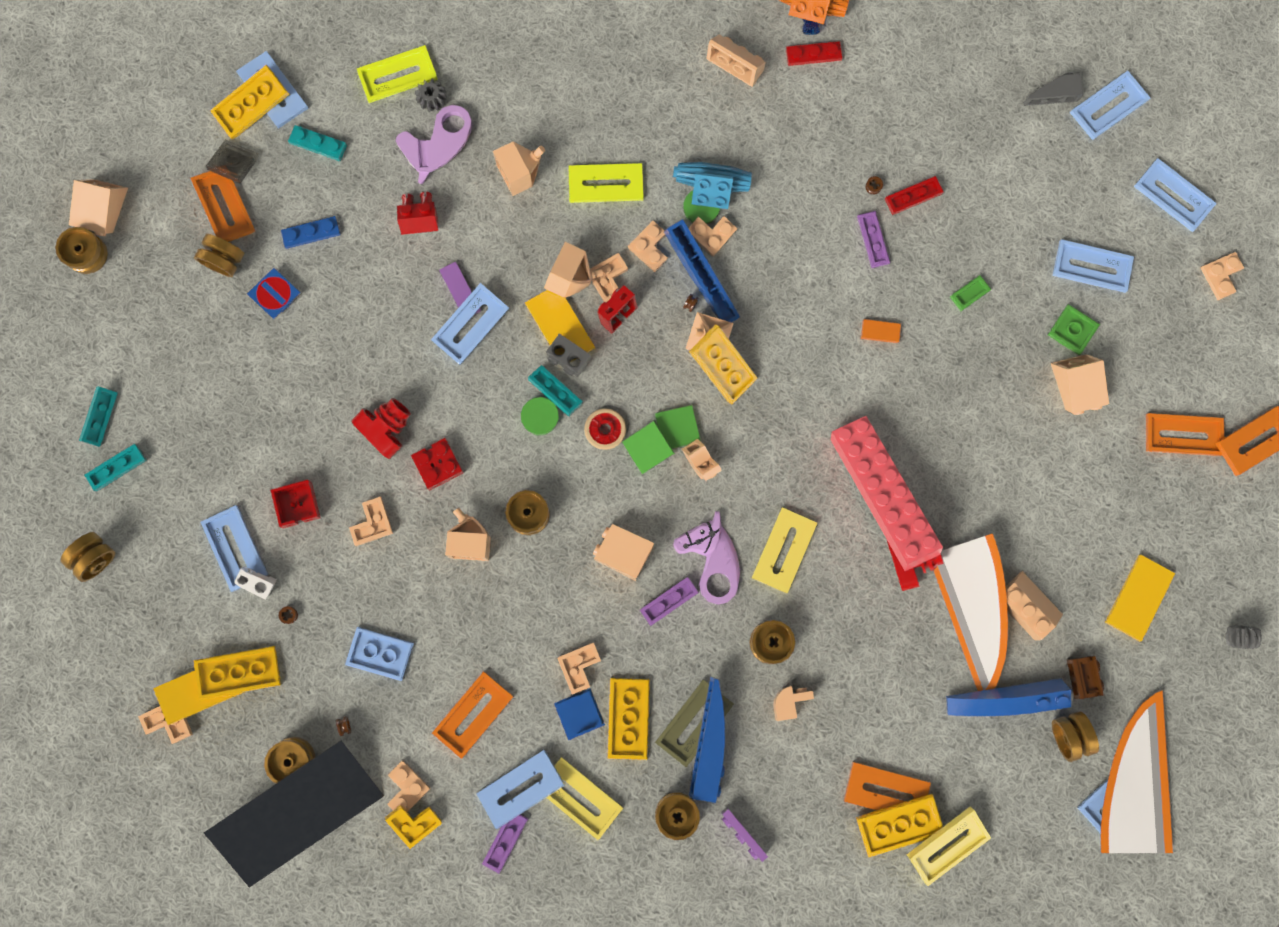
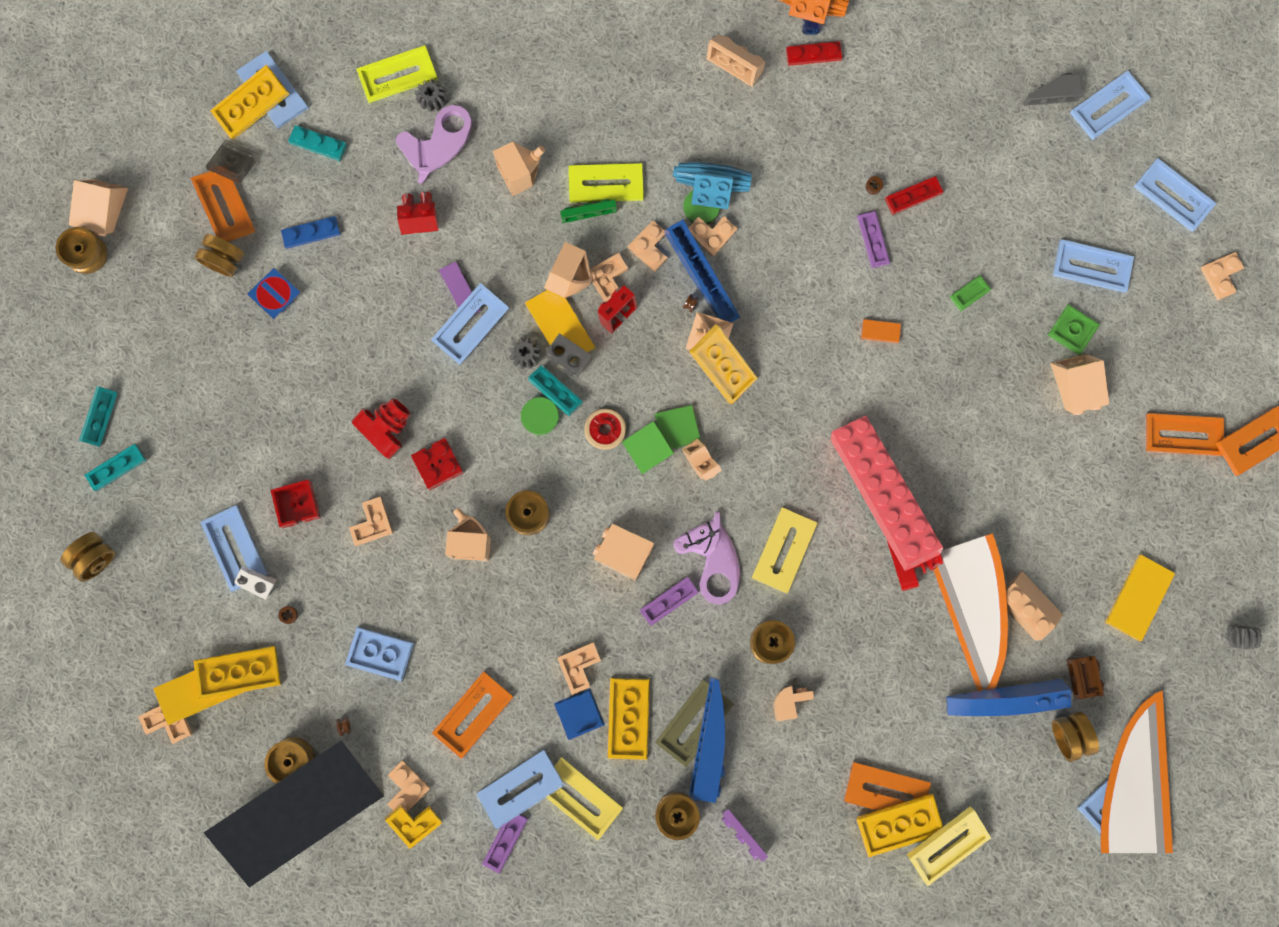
(529, 358): none -> dark grey gear
(588, 210): none -> green plate

